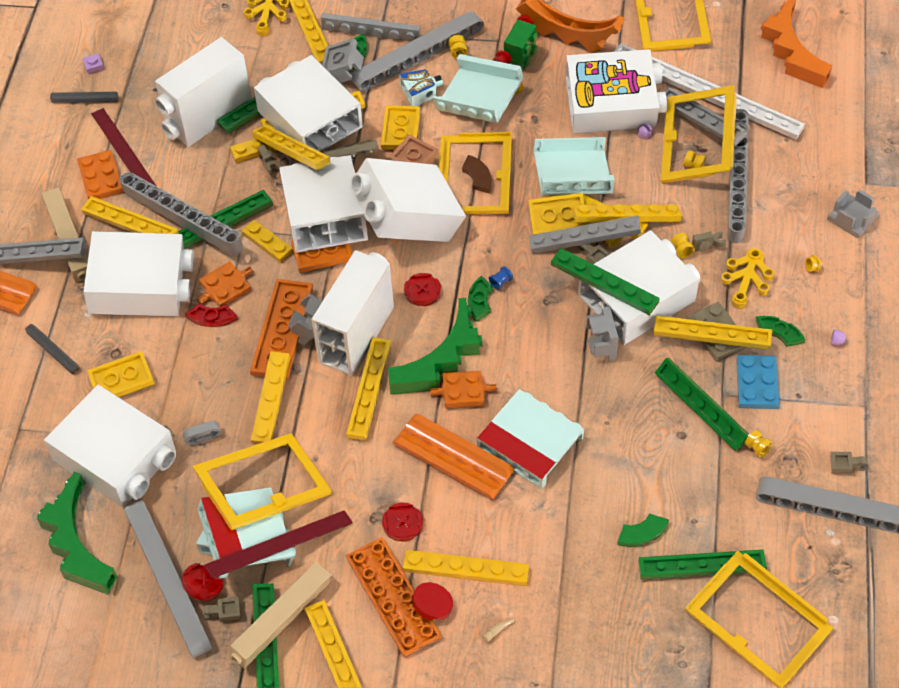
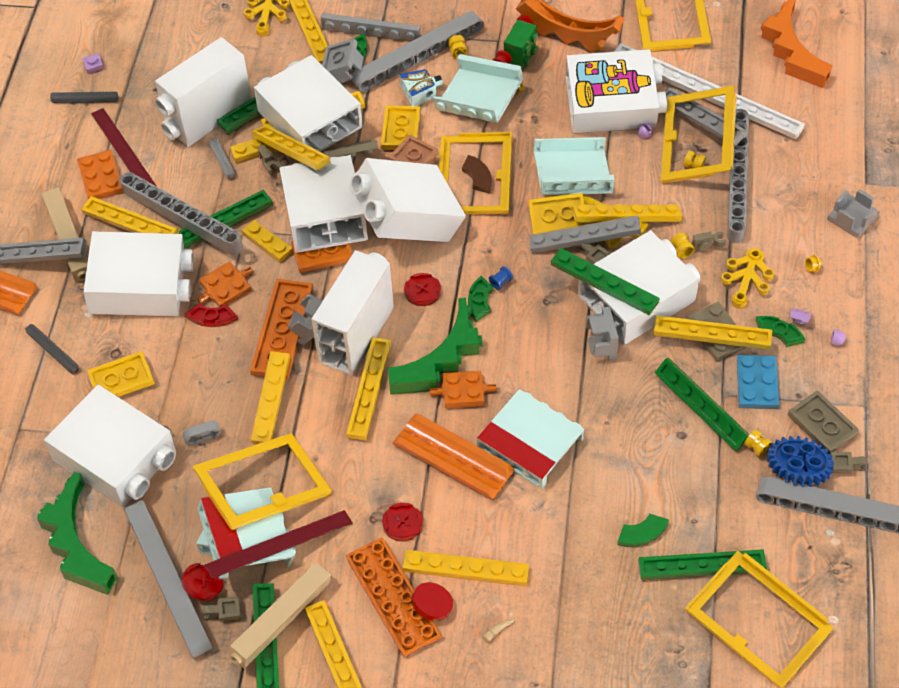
(222, 158): none -> light grey axle
(800, 316): none -> lavender plate
(800, 461): none -> blue gear
(823, 422): none -> dark tan plate

